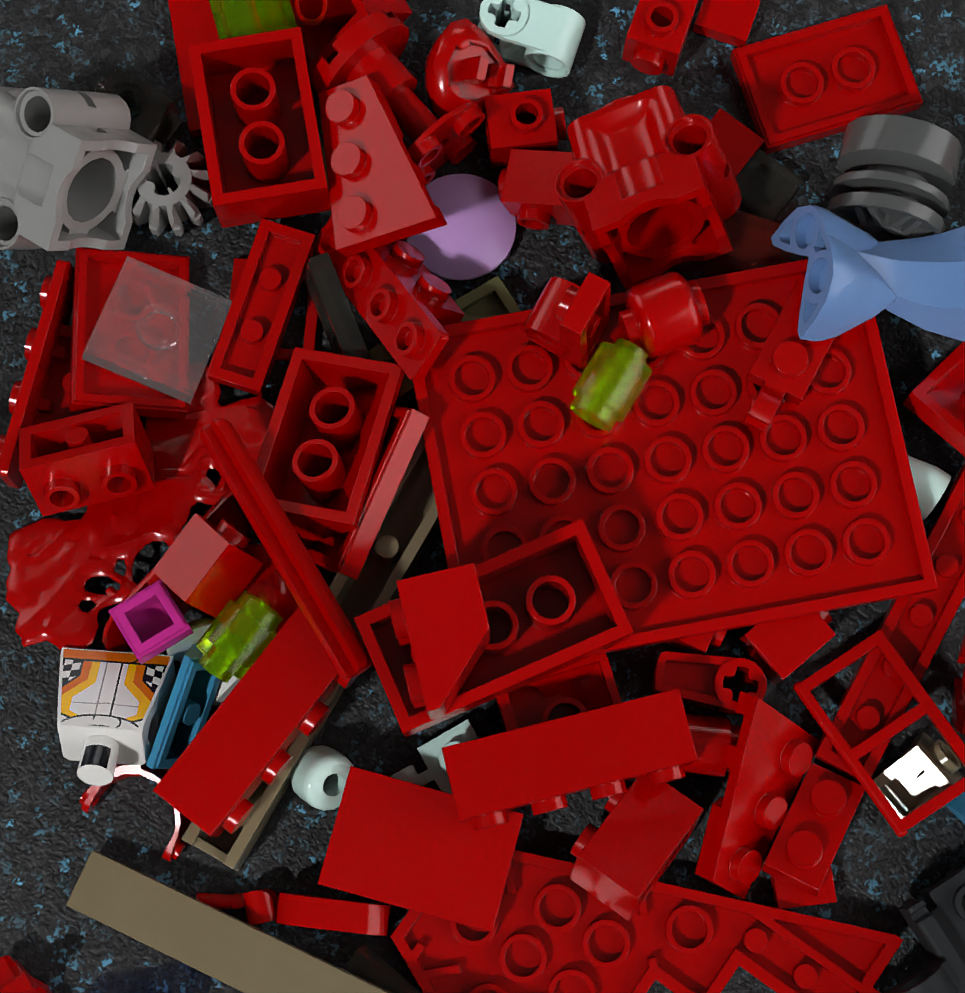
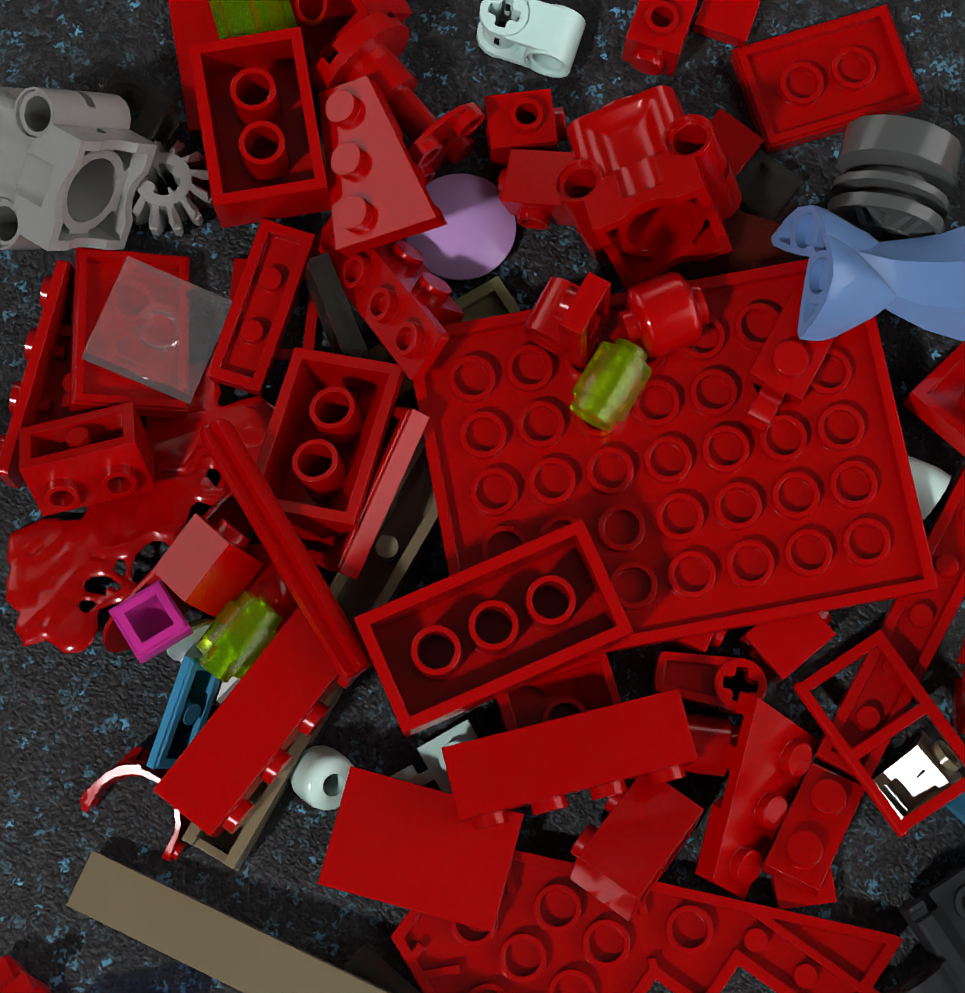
(110, 709): white torso -> none
(258, 904): red hand -> none
(333, 914): red beam -> none
(447, 630): red slope -> none
(464, 68): red piece -> none

